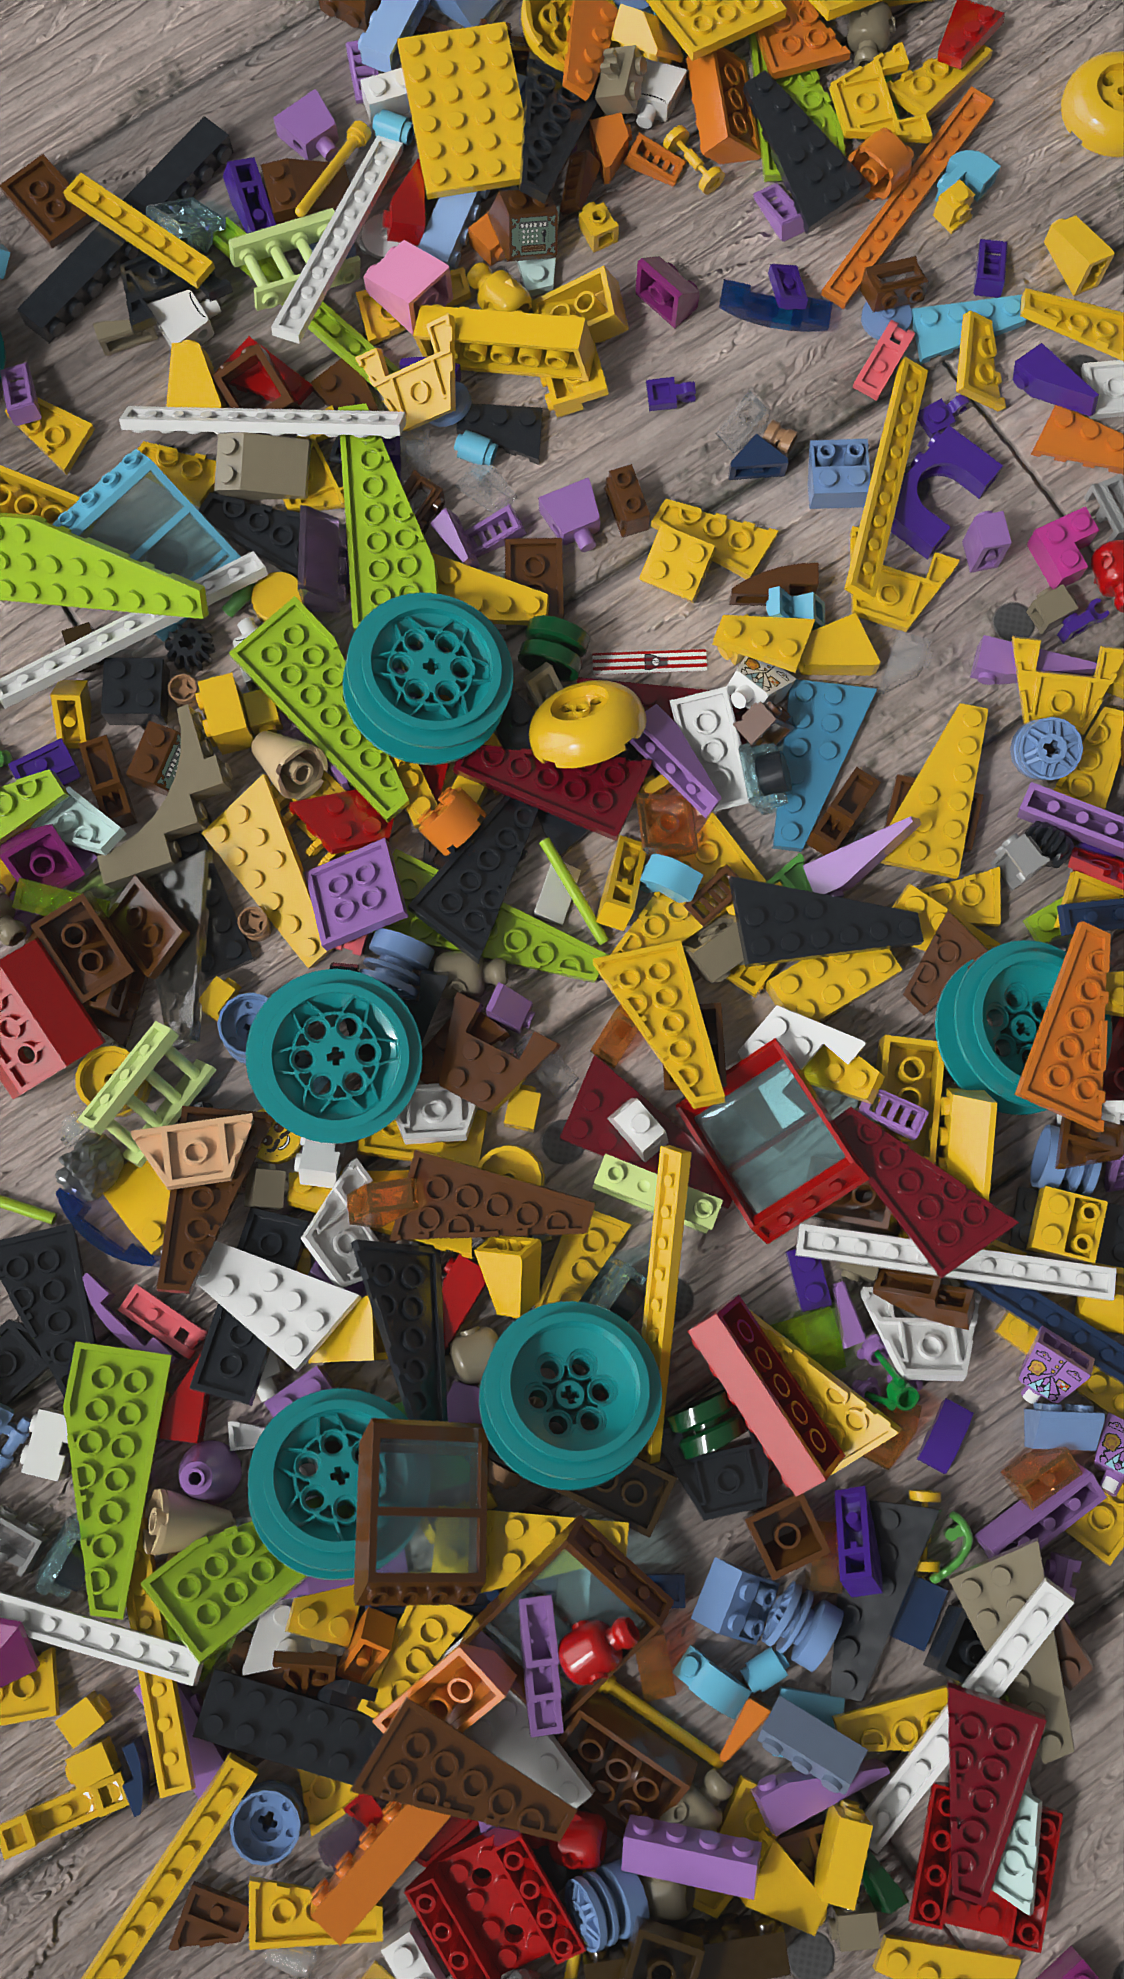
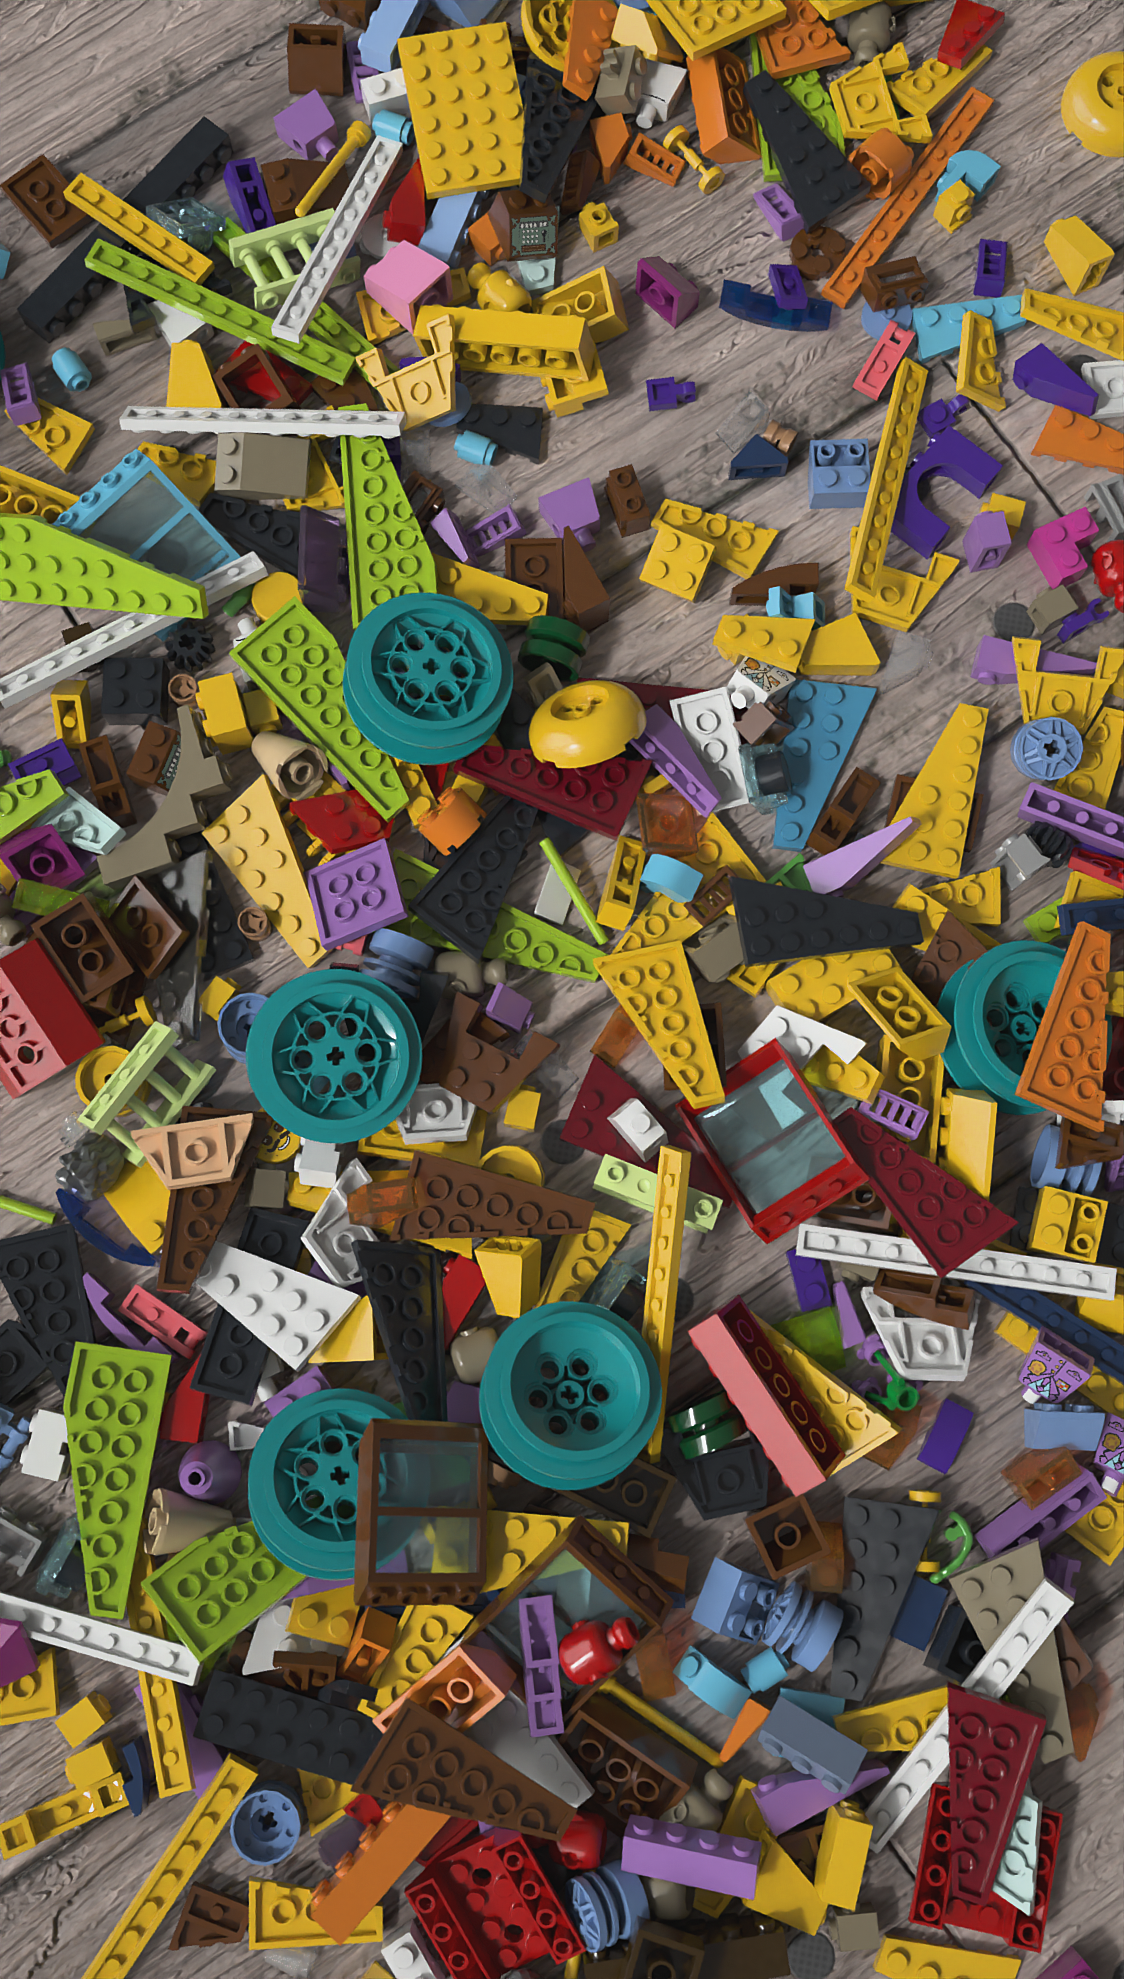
(71, 369): none -> medium azure brick
(144, 1010): none -> yellow wheel
(217, 310): none -> lime plate
(316, 59): none -> reddish brown slope
(584, 594): none -> reddish brown slope
(649, 662): sticker -> none
(663, 1568): none -> reddish brown slope
(820, 266): none -> reddish brown plate
(857, 1543): dark purple slope -> none
(881, 1888): dark green slope -> none
(902, 1012): none -> yellow slope
(1012, 509): none -> yellow brick
(1082, 1716): none -> clear orange slope

